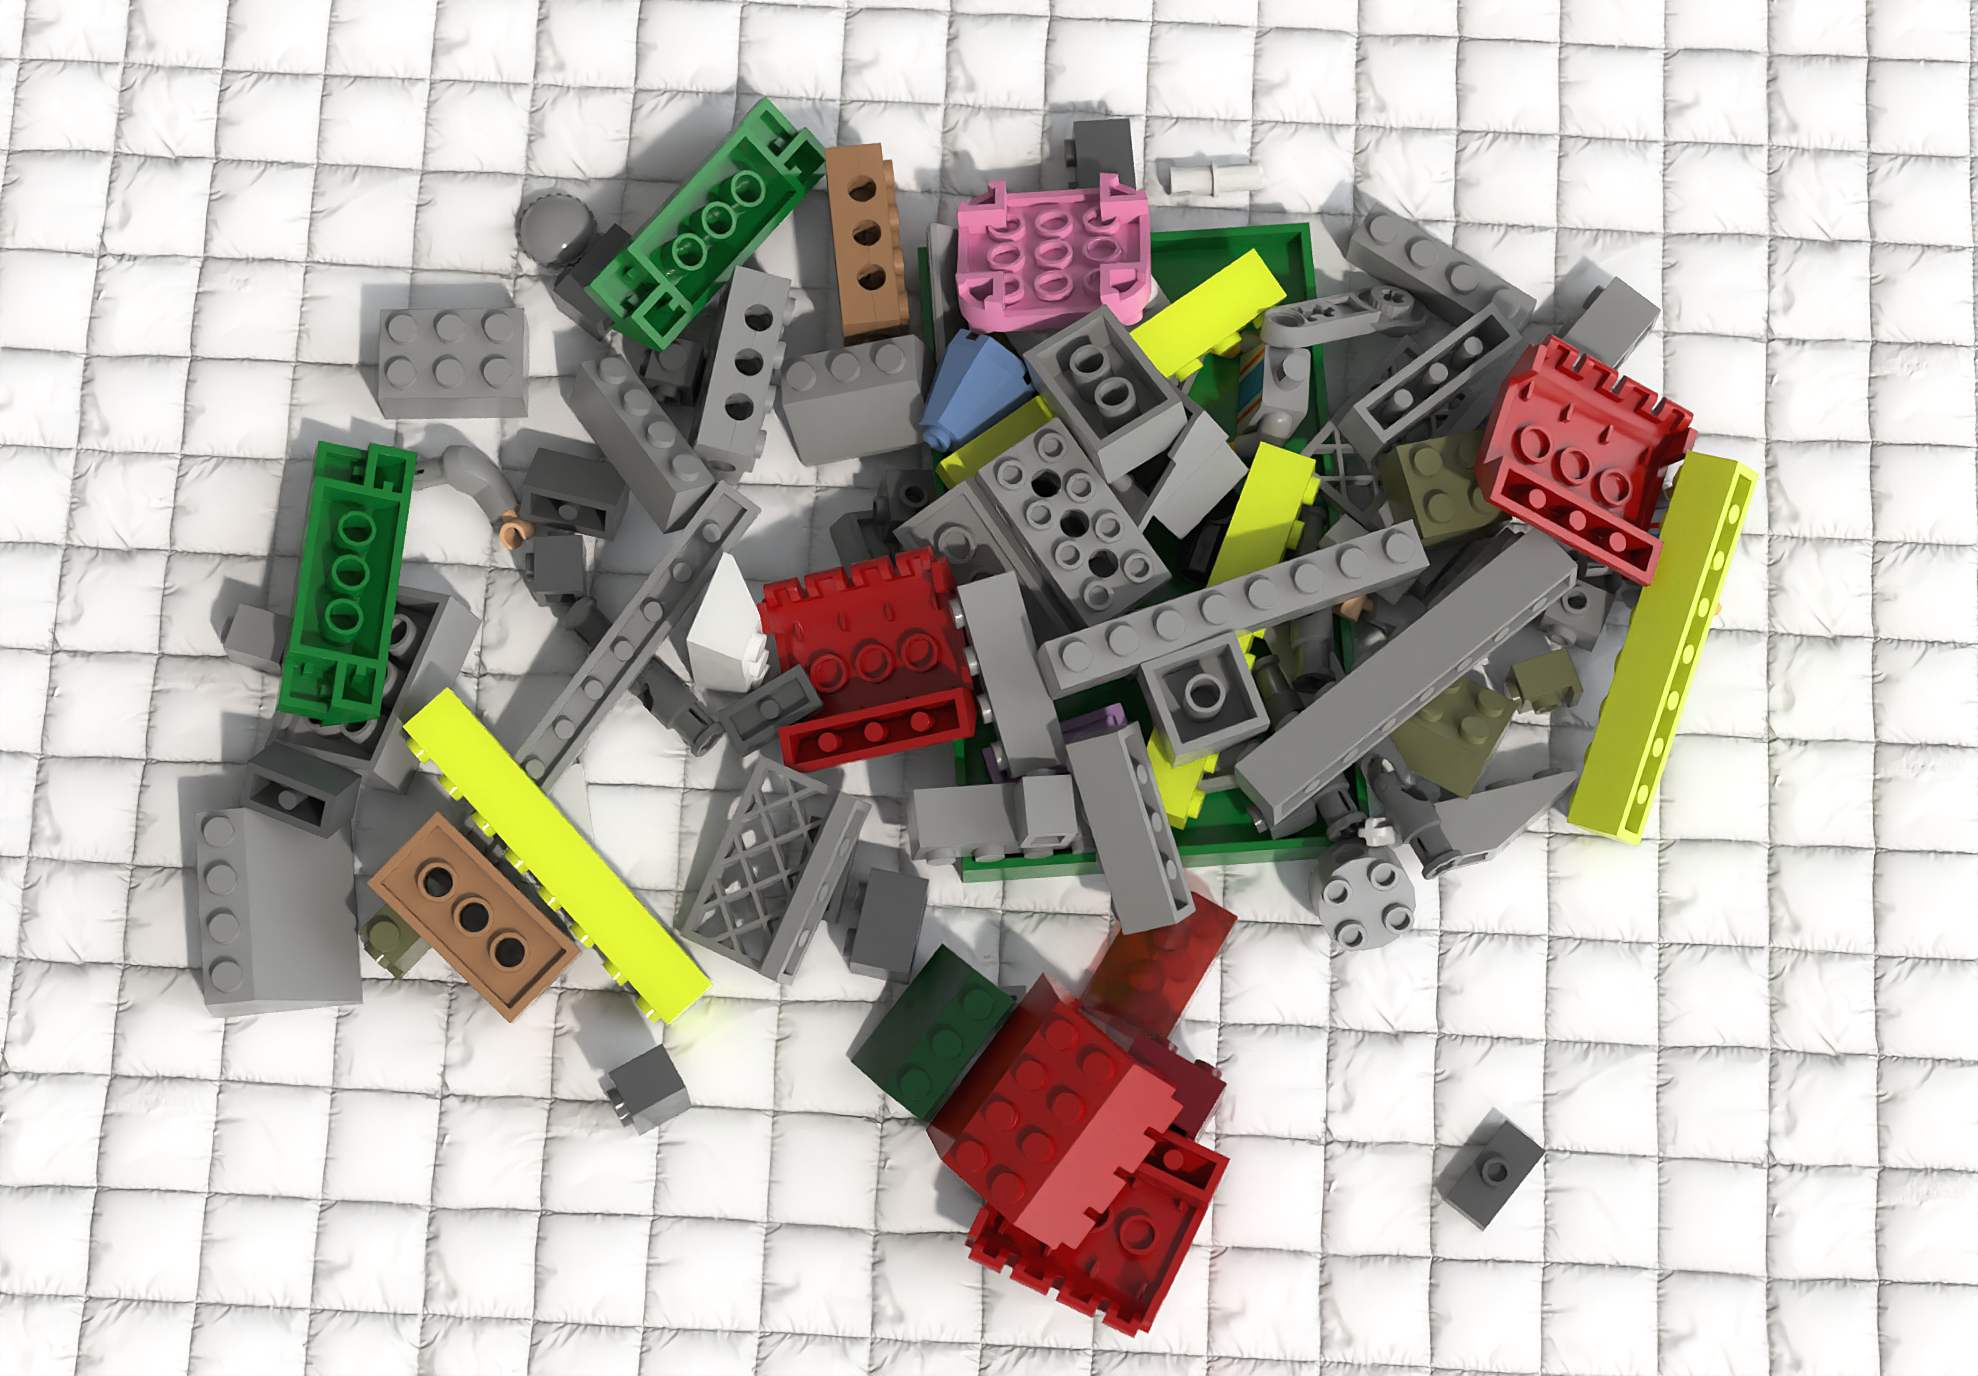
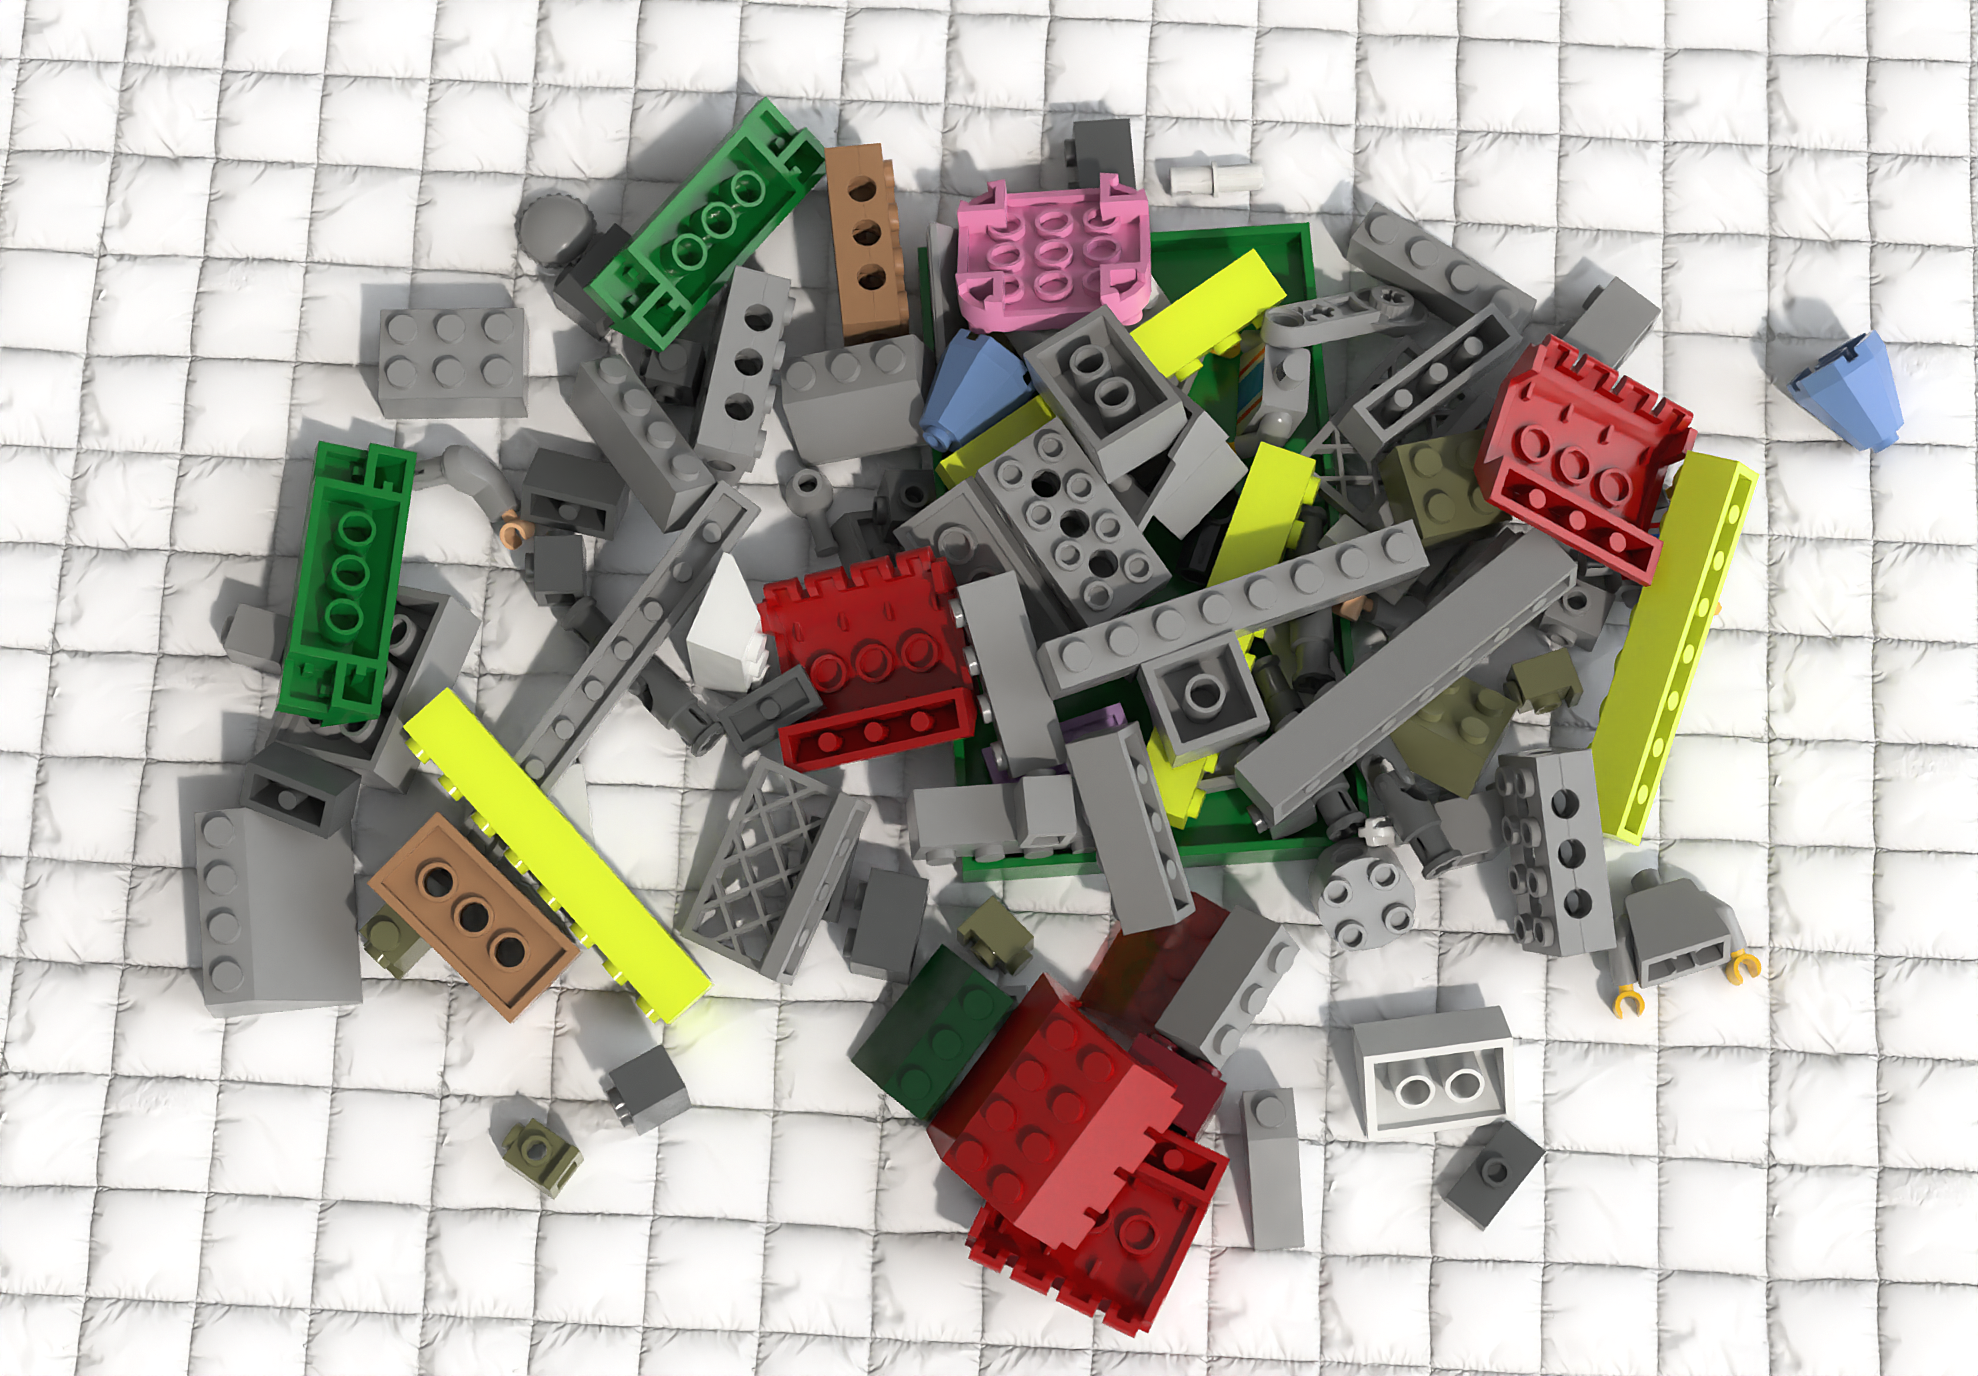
(551, 1171): none -> olive brick
(813, 507): none -> light grey bar
(997, 938): none -> olive brick
(1228, 987): none -> light grey slope
(1272, 1168): none -> light grey slope
(1435, 1072): none -> white slope
(1567, 847): none -> light grey brick
(1672, 934): none -> light grey torso
(1853, 393): none -> medium blue cone

